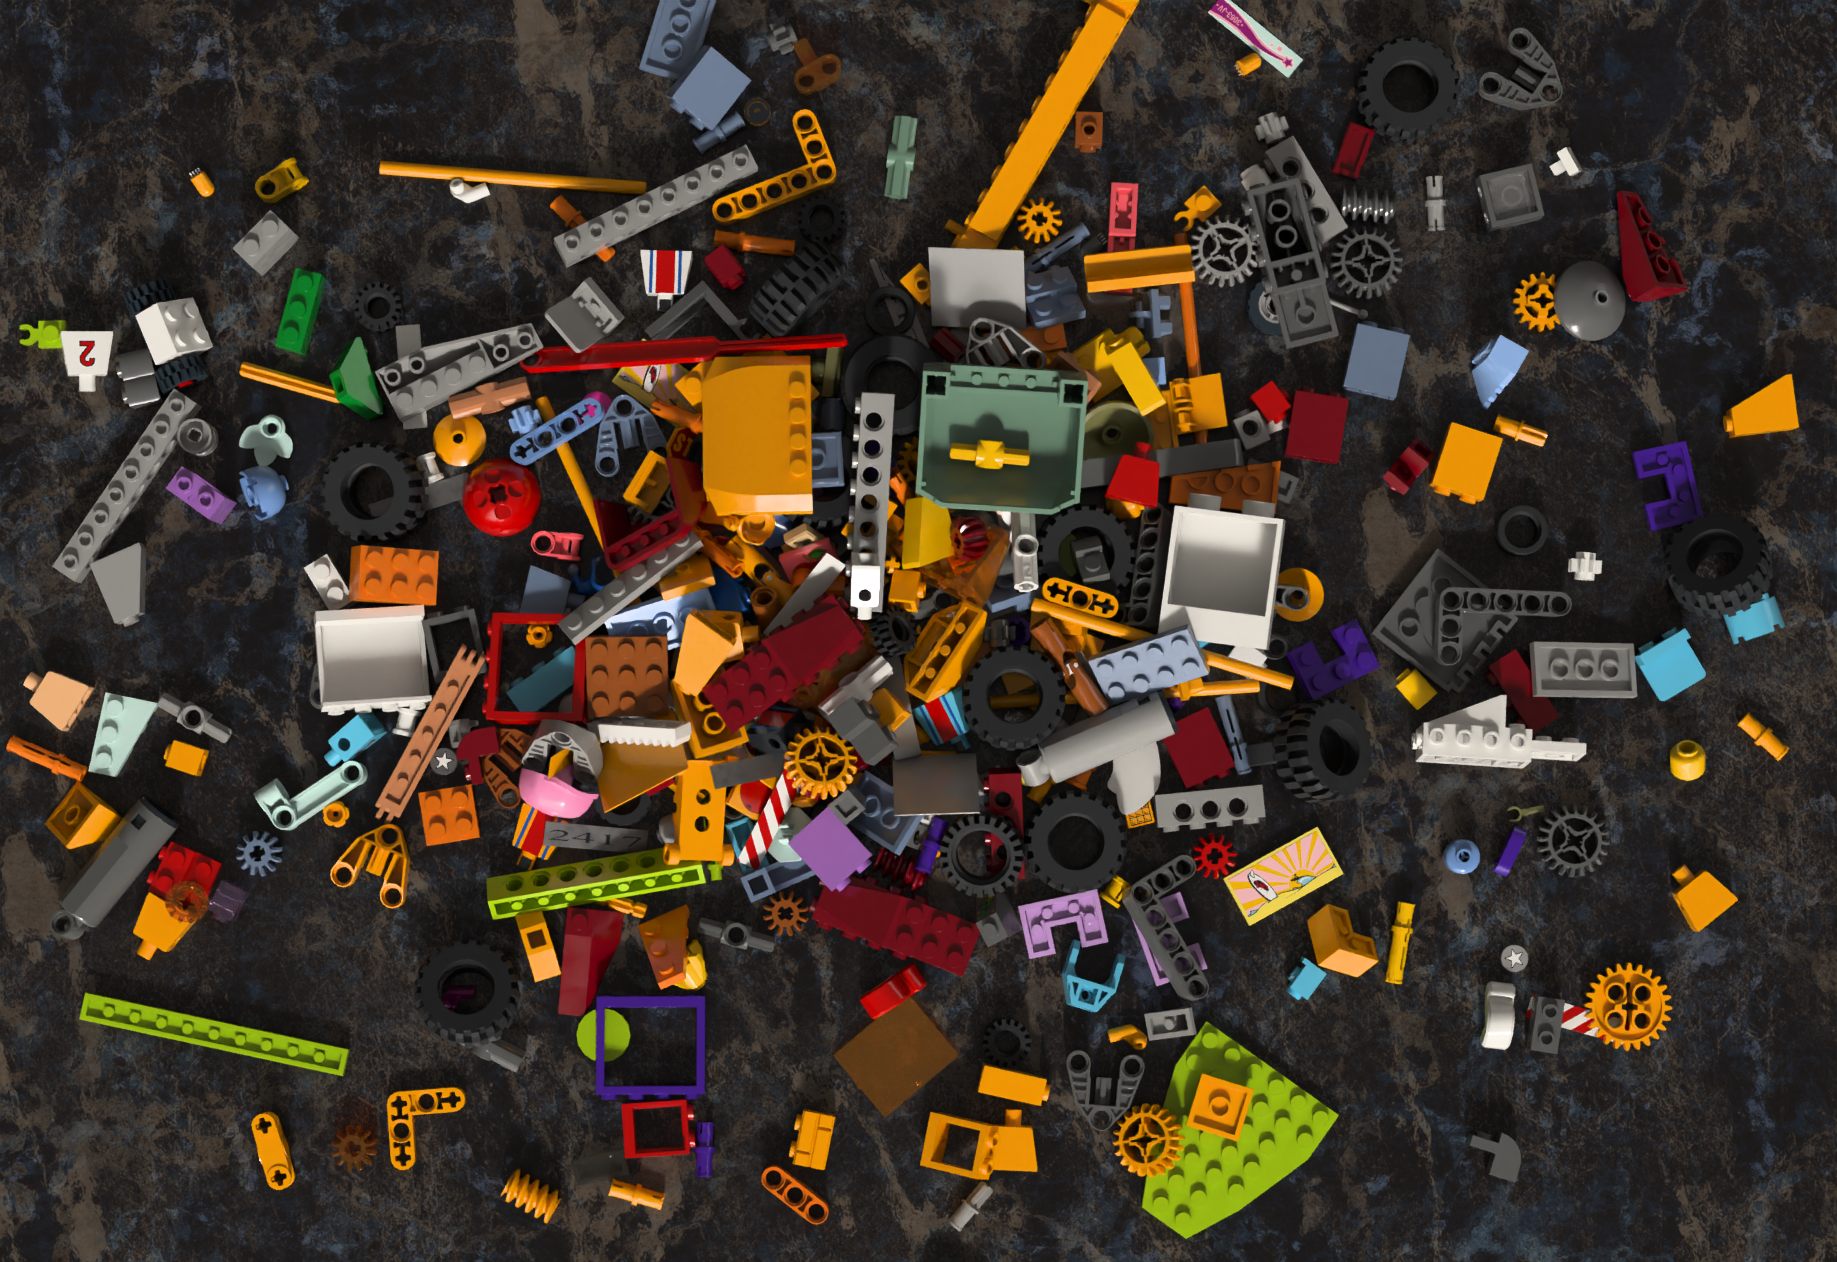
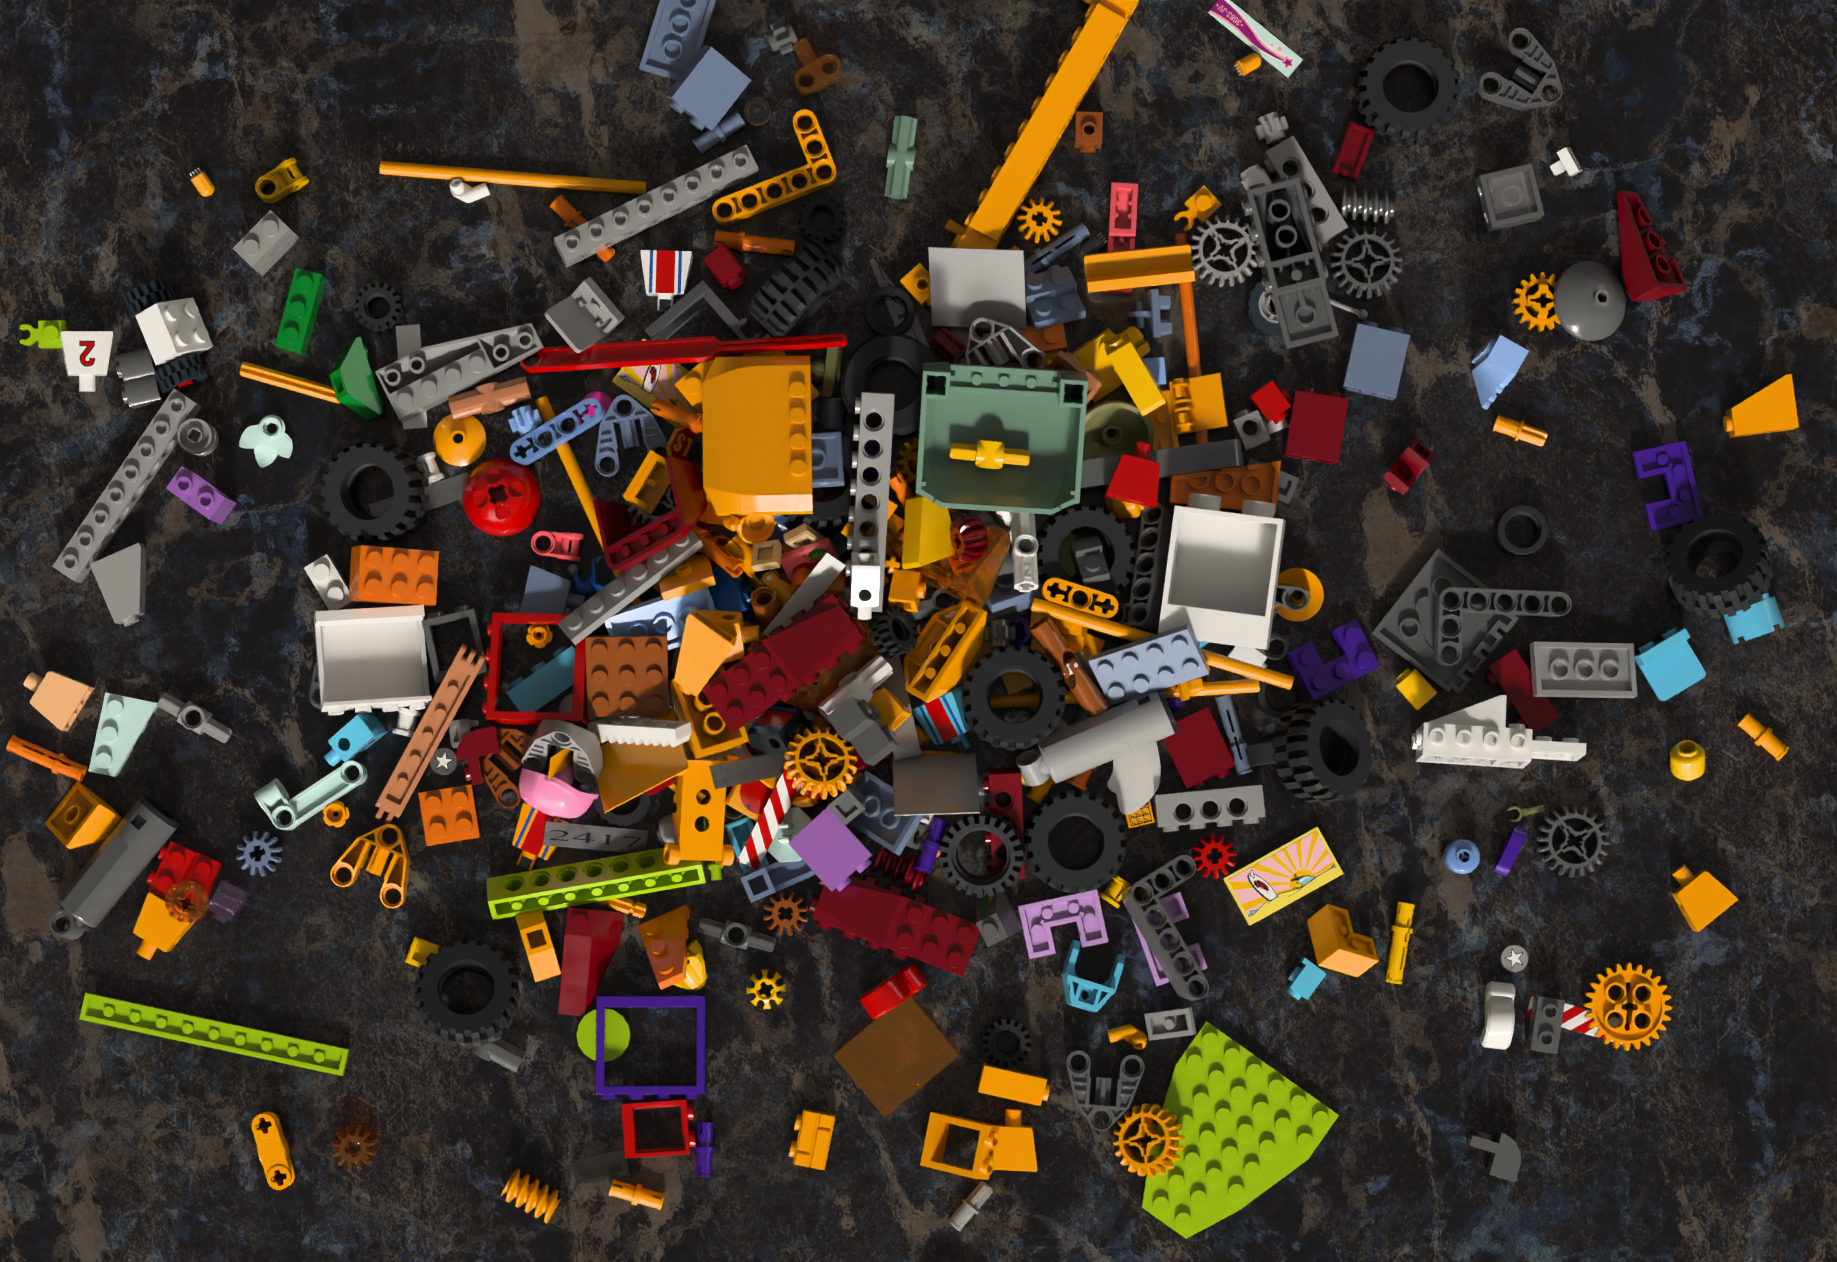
(186, 757): light orange brick -> none
(264, 490): medium blue cylinder -> none
(414, 1108): light orange beam -> none
(420, 951): none -> yellow tile
(455, 994): magenta arm -> none
(763, 996): none -> yellow piece
(766, 555): none -> tan plate
(802, 1206): orange beam -> none
(1219, 1107): light orange plate -> none
(1435, 203): light grey pin -> none
(1465, 463): light orange brick -> none
(1585, 566): white gear -> none

